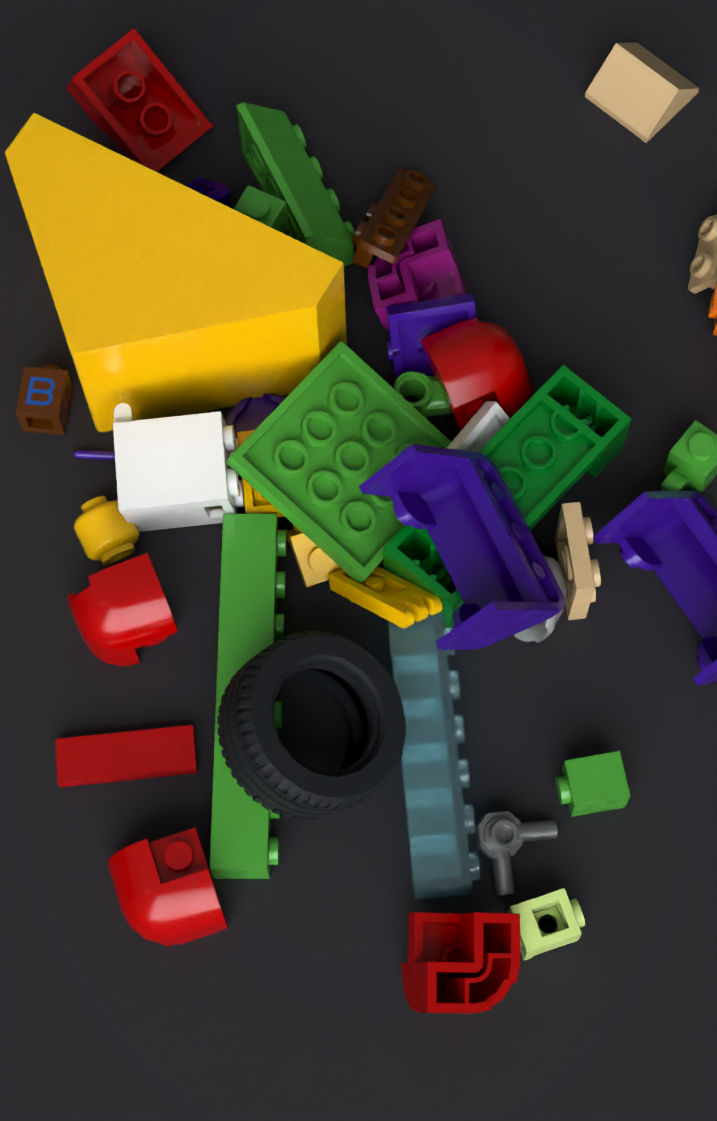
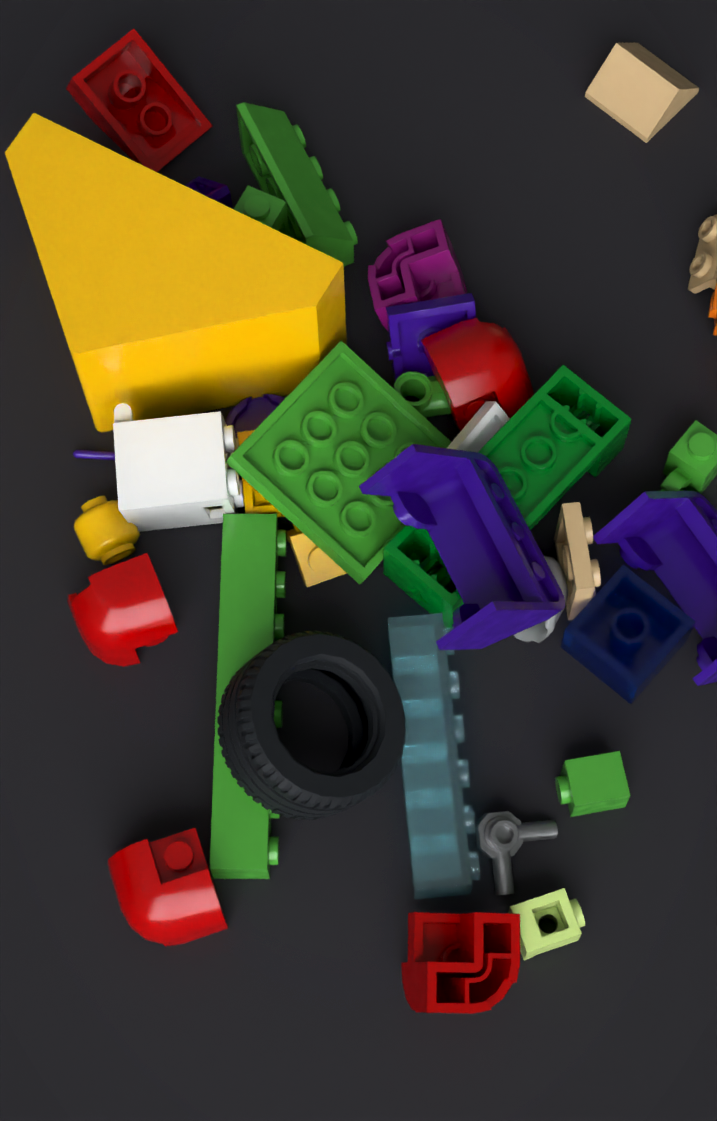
(44, 400): reddish brown brick -> none
(126, 756): red tile -> none
(387, 596): yellow hinge -> none
(392, 221): reddish brown bracket -> none
(627, 634): none -> clear blue brick

